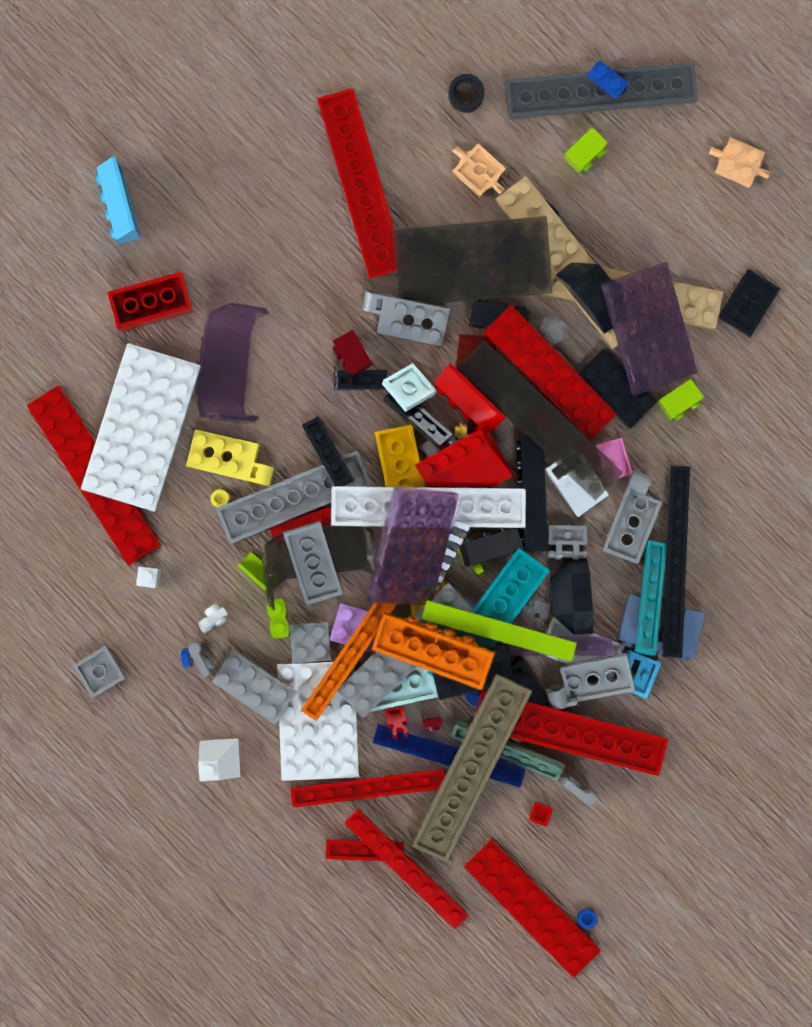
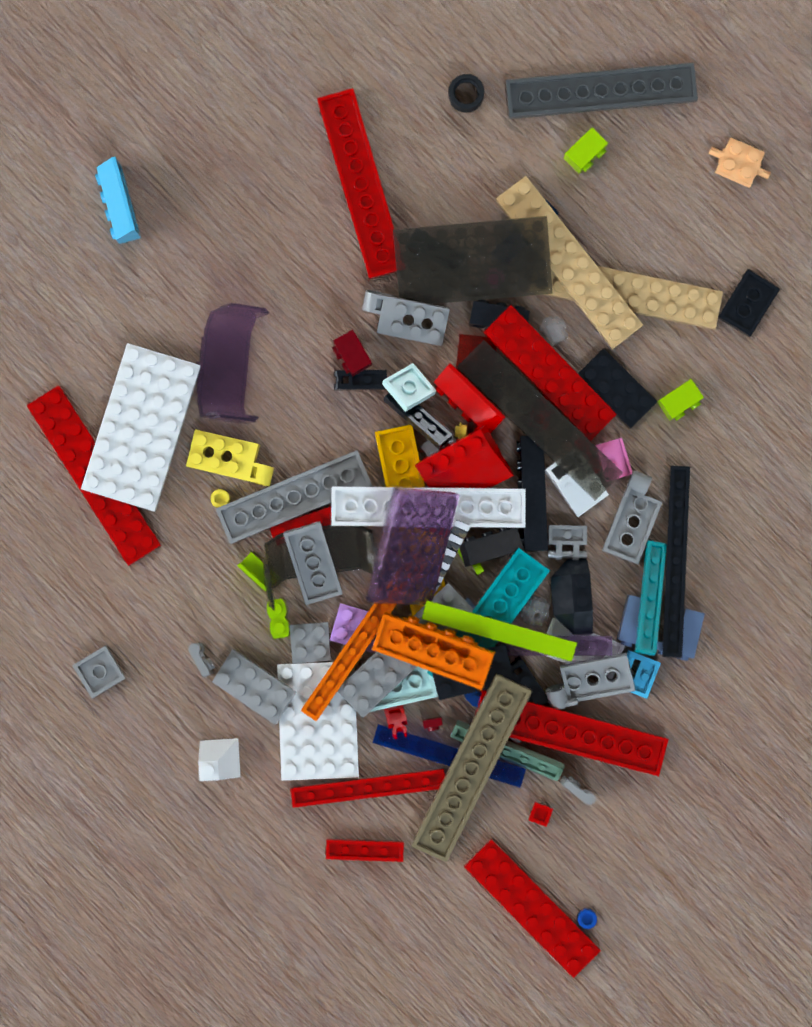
(148, 577): white brick -> none
(150, 302): red brick -> none
(186, 658): blue tile -> none
(215, 616): white plate -> none
(327, 452): black plate -> none
(406, 868): red plate -> none
(479, 170): light nougat plate -> none
(584, 284): black wedge -> none
(607, 79): blue plate -> none
(649, 328): clear purple plate -> none

